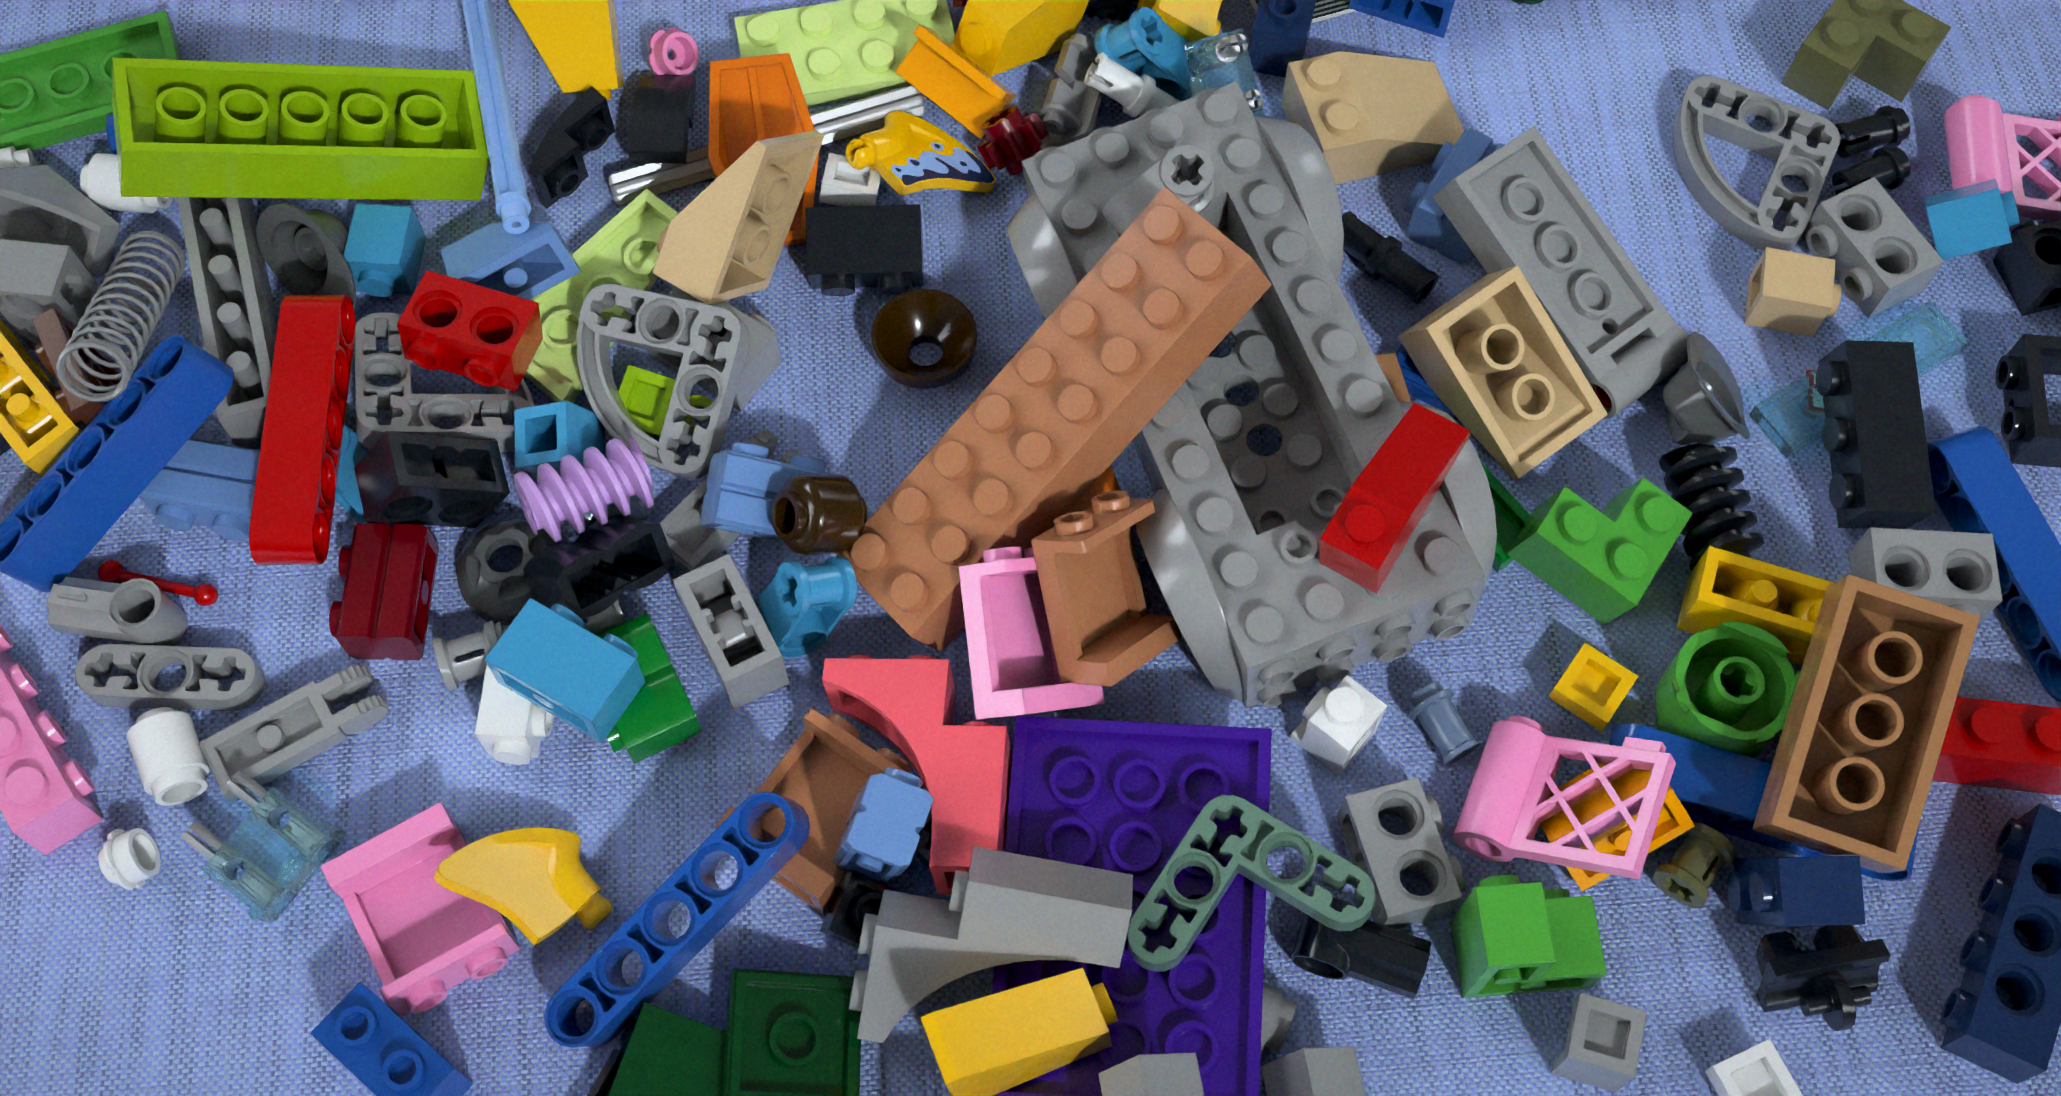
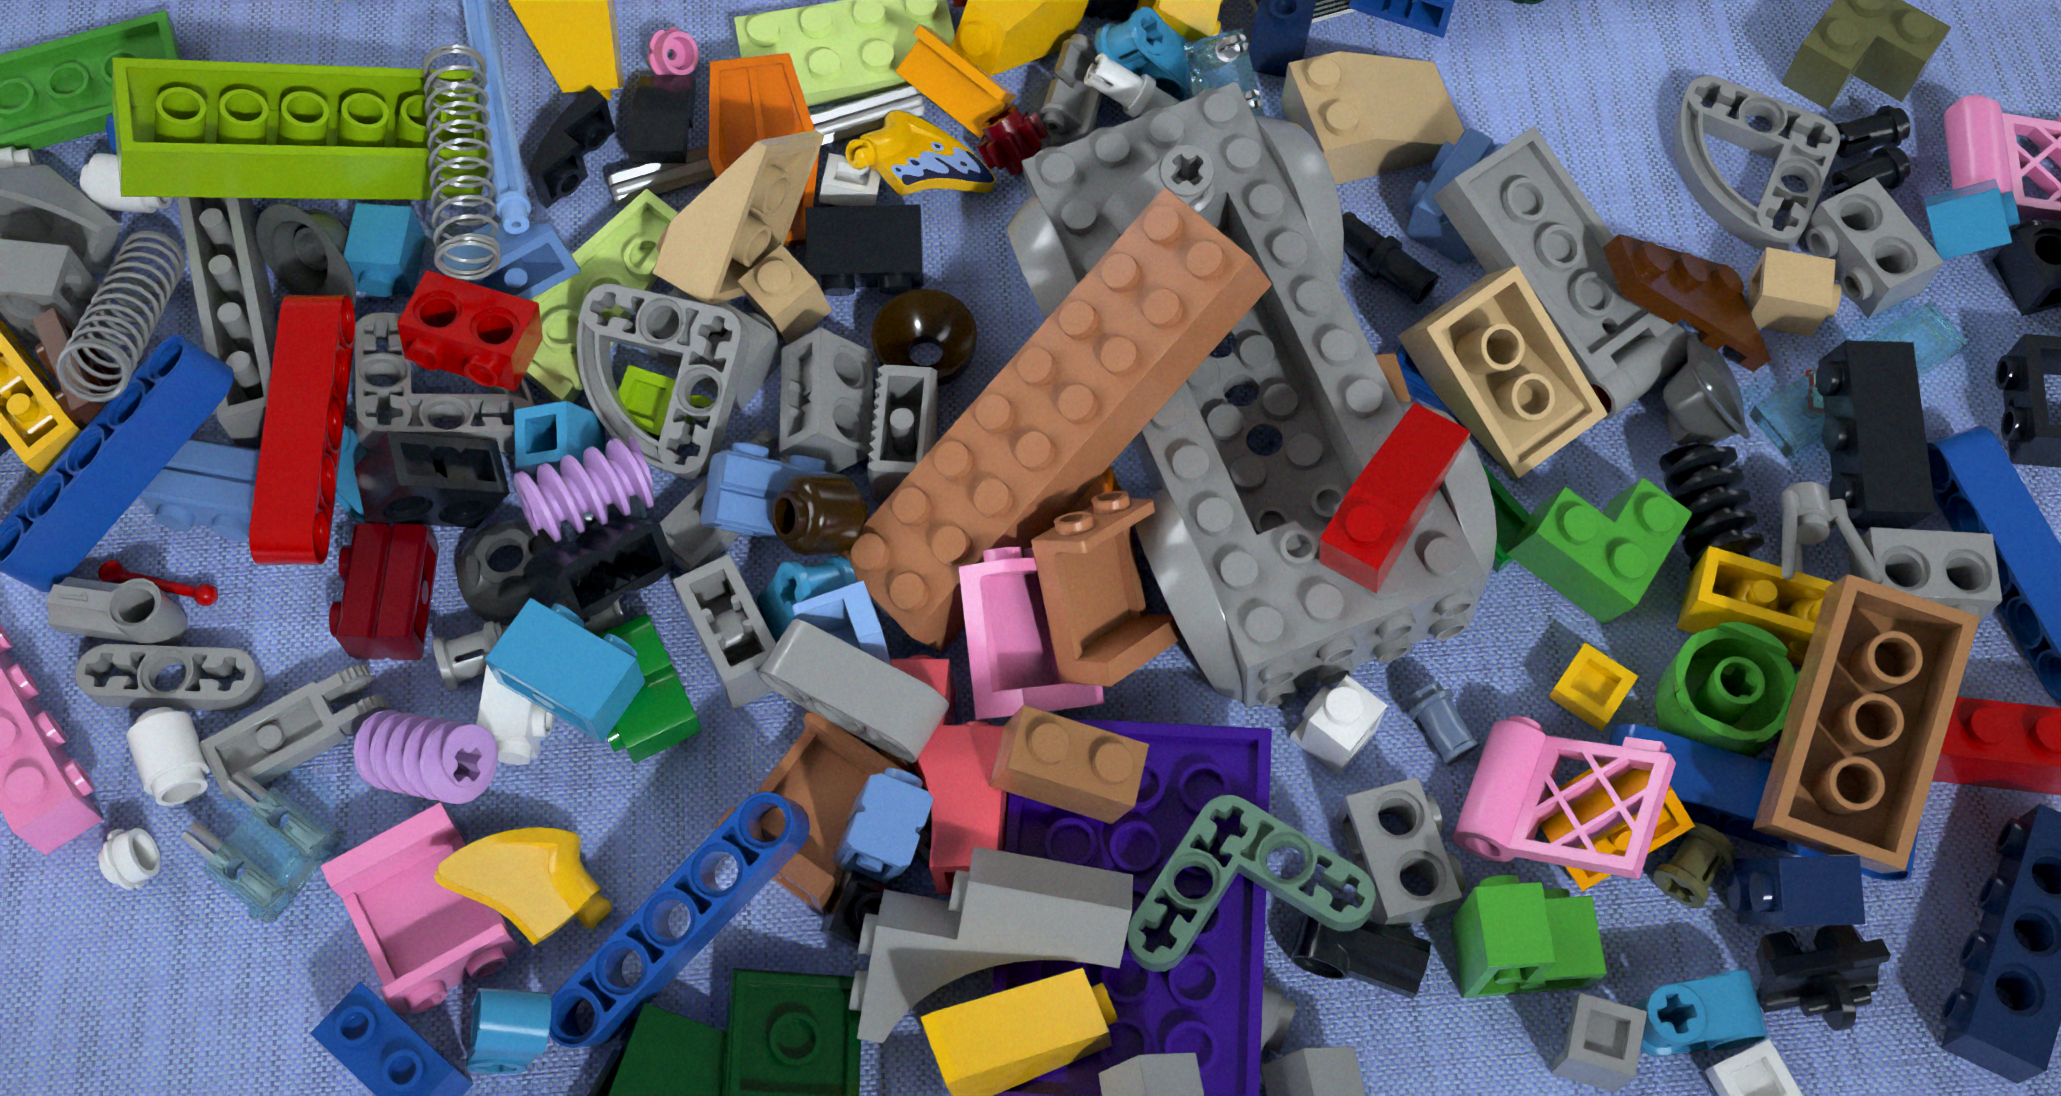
(425, 756): none -> lavender piece
(474, 239): none -> light grey piece
(507, 1030): none -> dark azure piece
(785, 294): none -> tan brick
(826, 400): none -> light grey brick
(848, 616): none -> light blue panel
(854, 690): none -> light grey beam
(901, 425): none -> light grey brick
(1069, 765): none -> medium nougat brick
(1688, 289): none -> reddish brown wing
(1706, 1014): none -> dark azure piece
(1808, 520): none -> light grey plant

